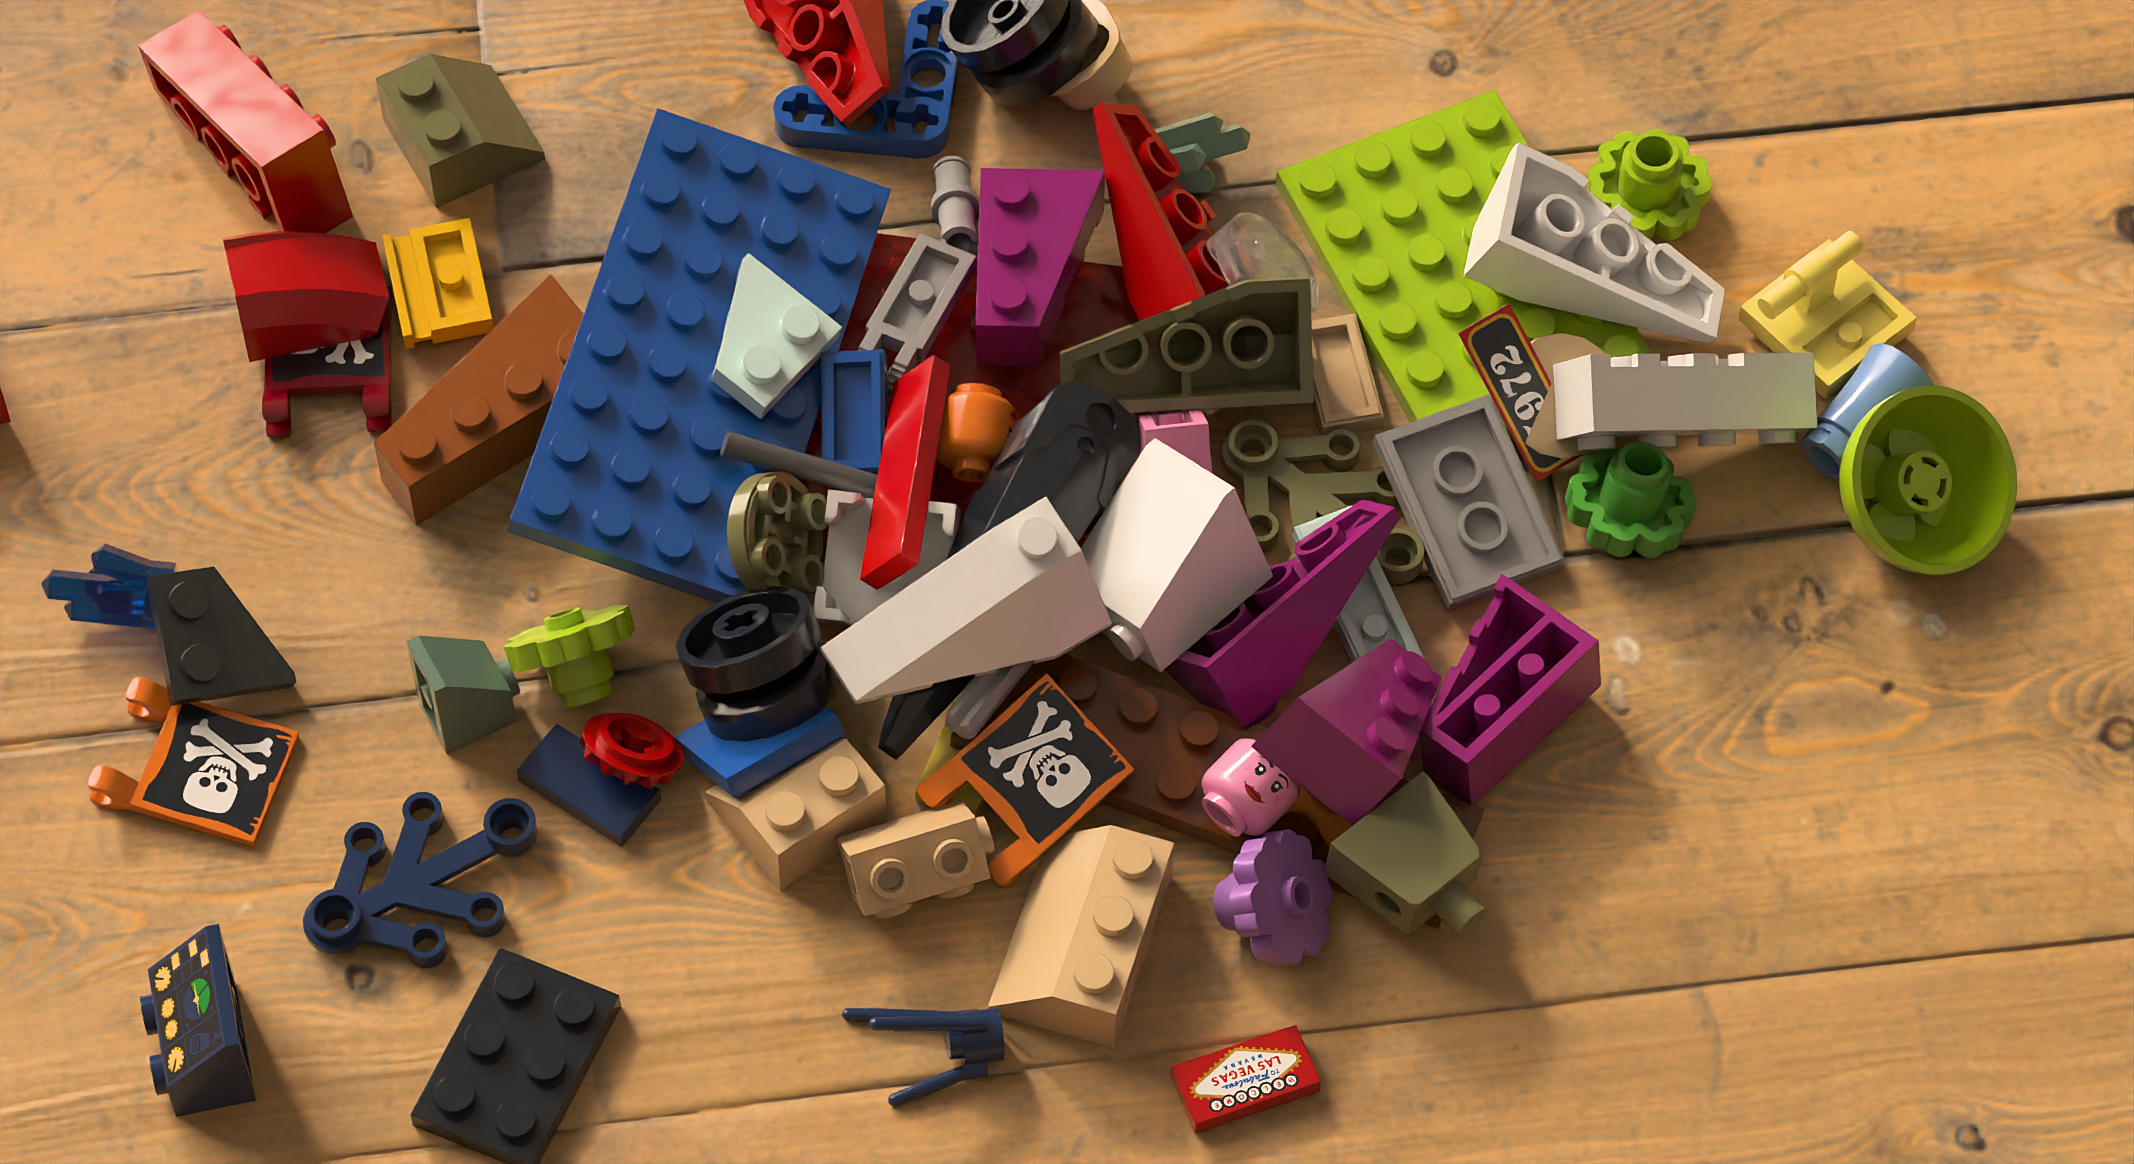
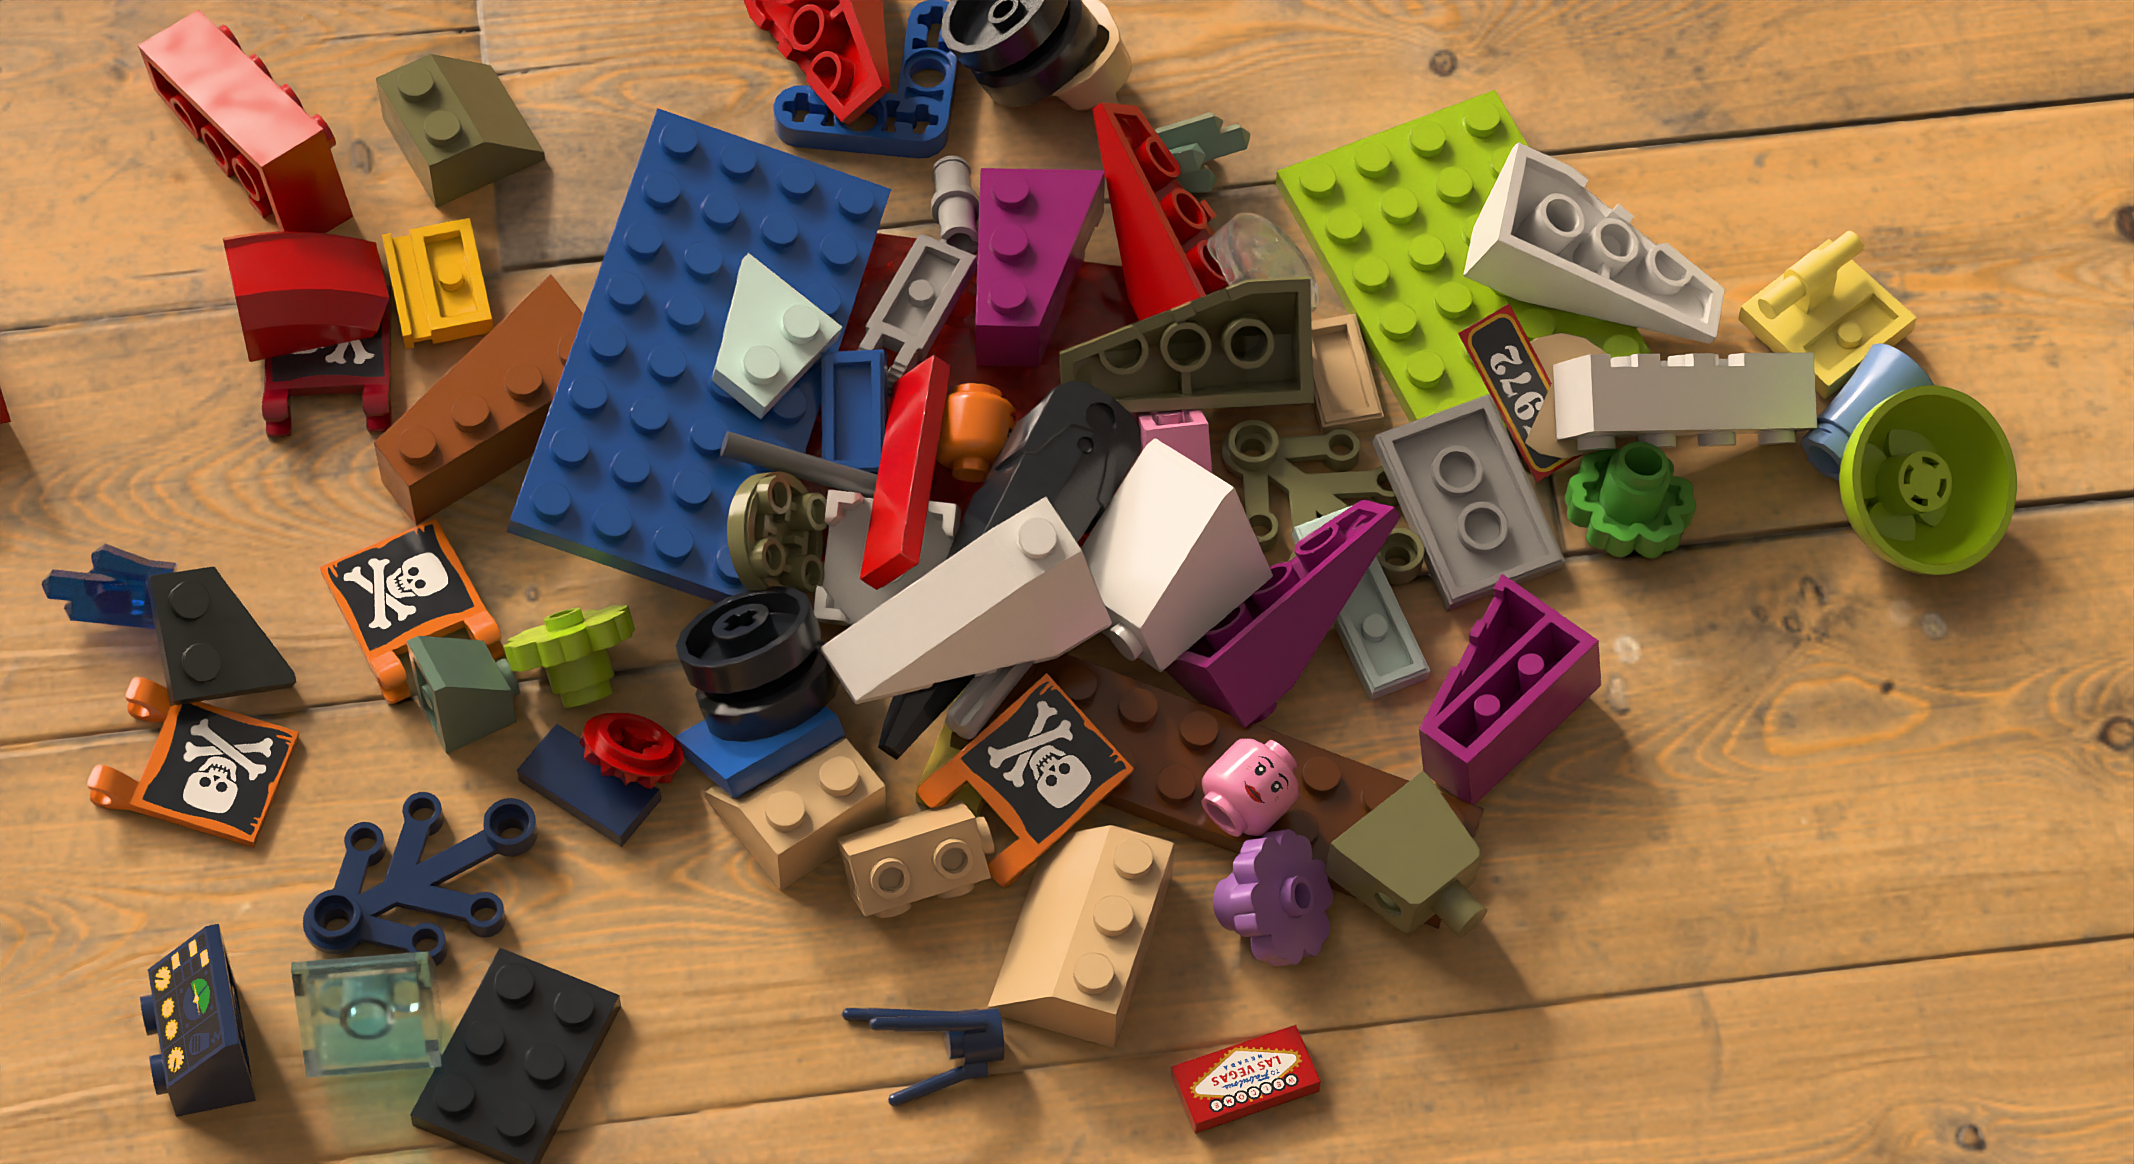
(368, 1013): none -> clear light blue slope
(407, 591): none -> flag
(1354, 730): magenta wedge -> none
(1652, 181): lime plant -> none

